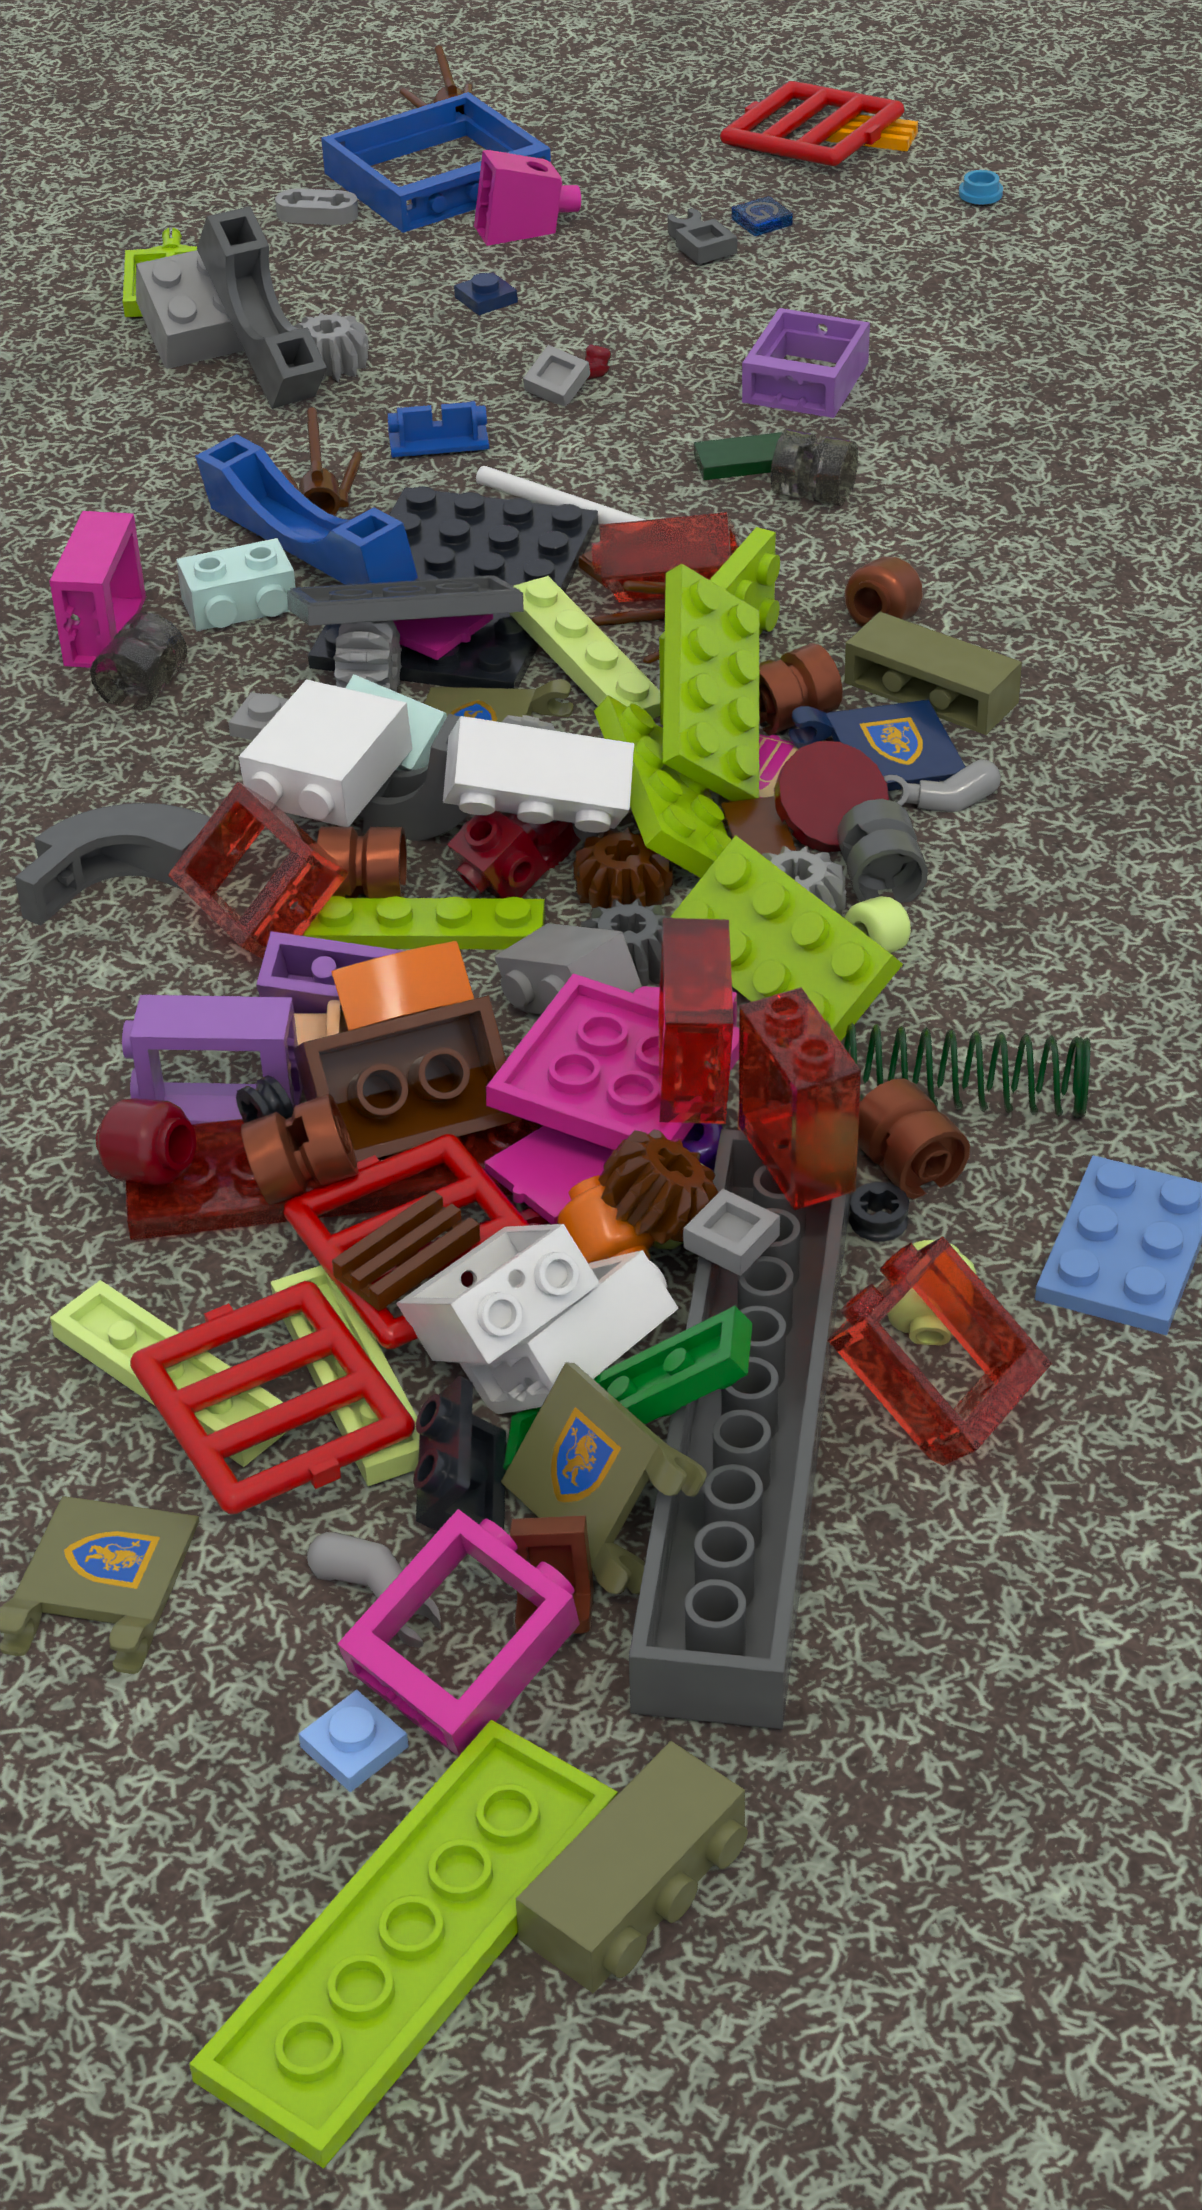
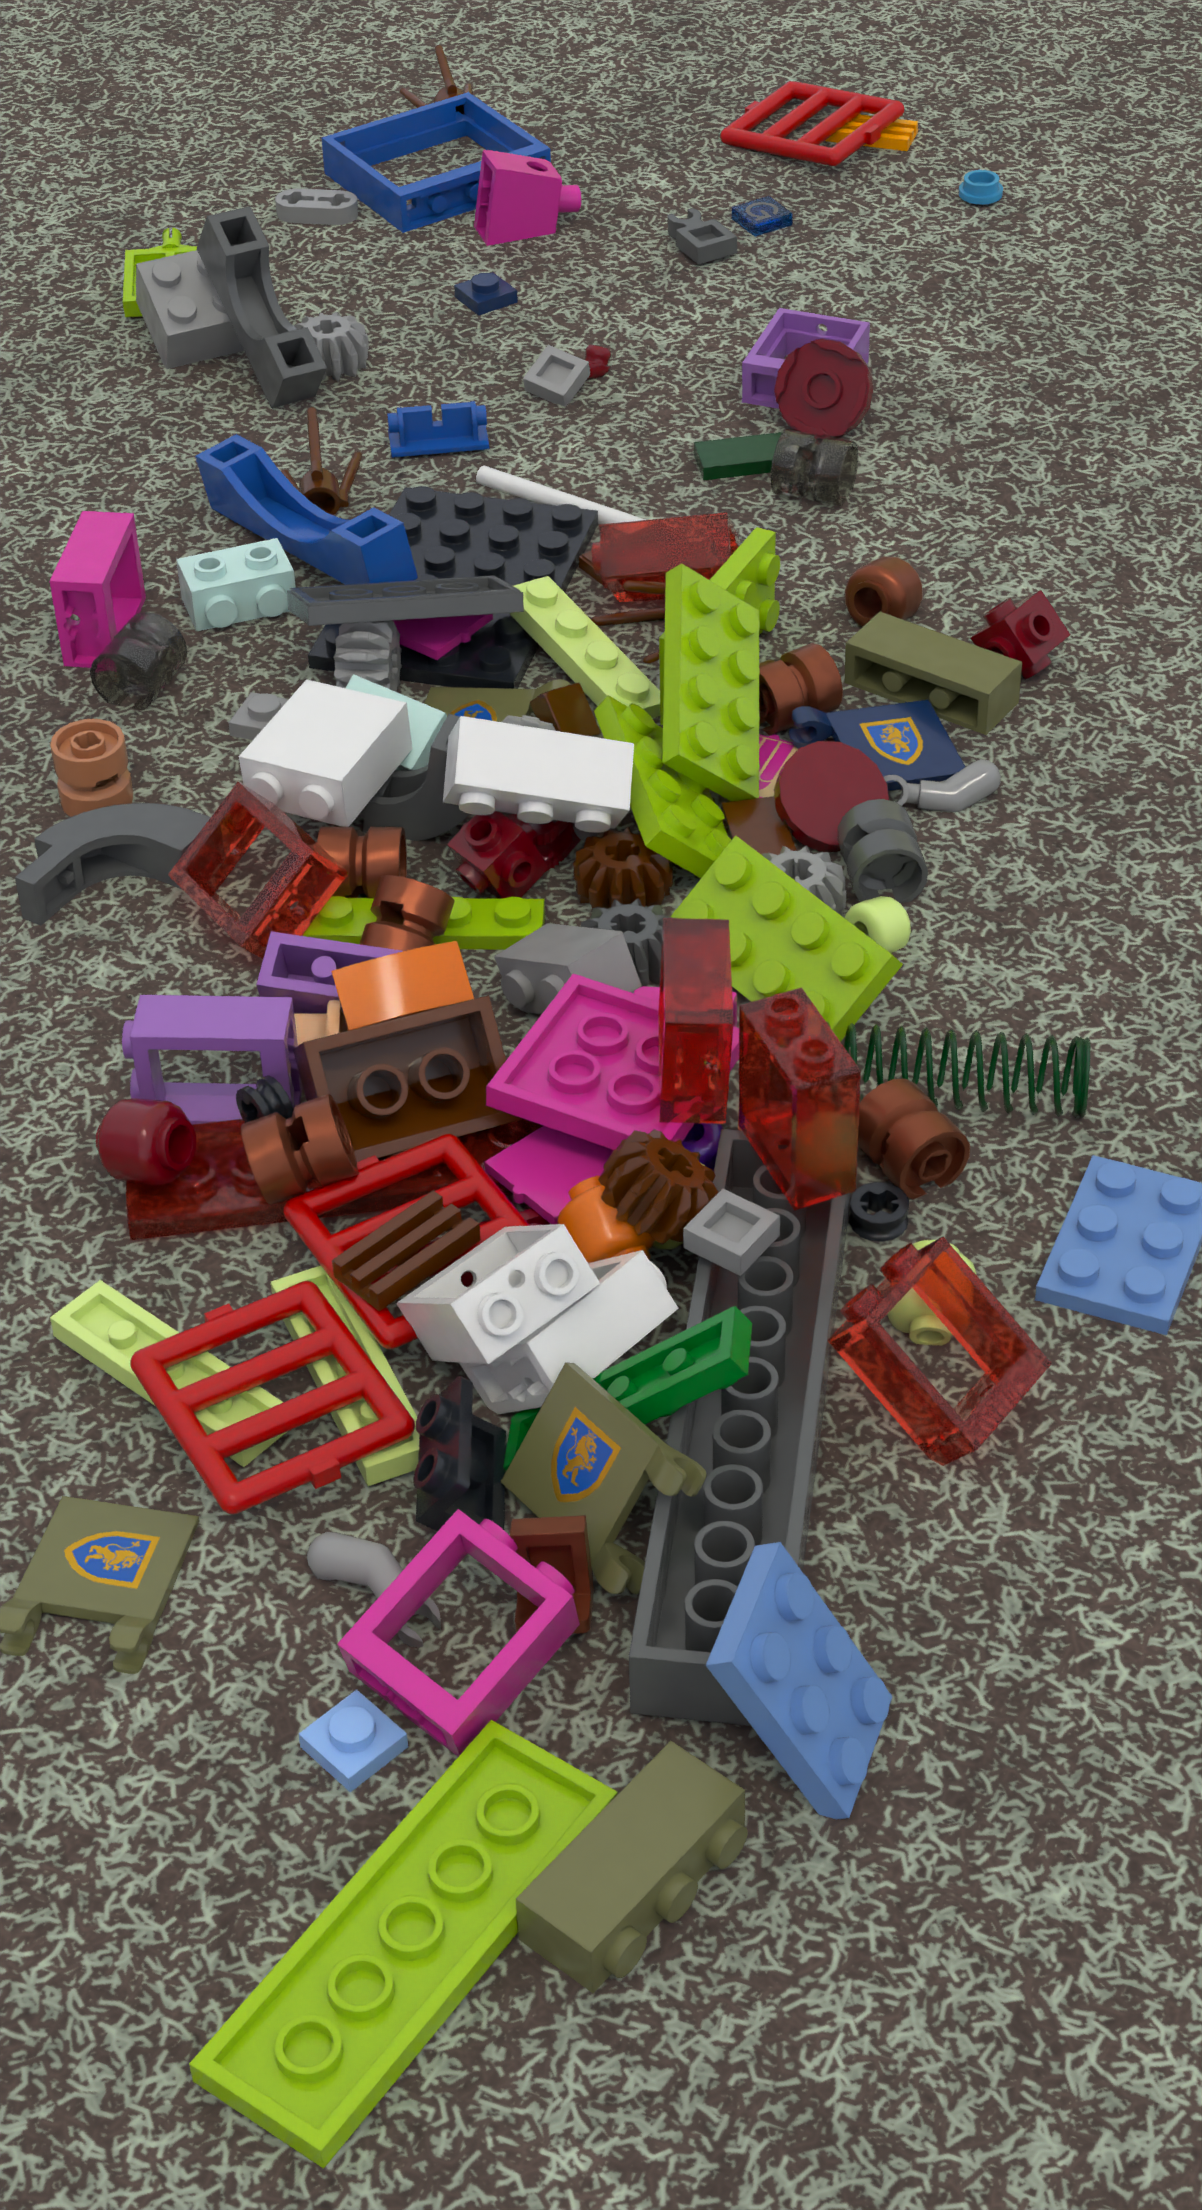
(91, 766): none -> nougat wheel
(407, 914): none -> copper wheel
(566, 710): none -> reddish brown slope
(800, 1681): none -> medium blue plate
(824, 388): none -> dark red tile
(1023, 632): none -> dark red brick

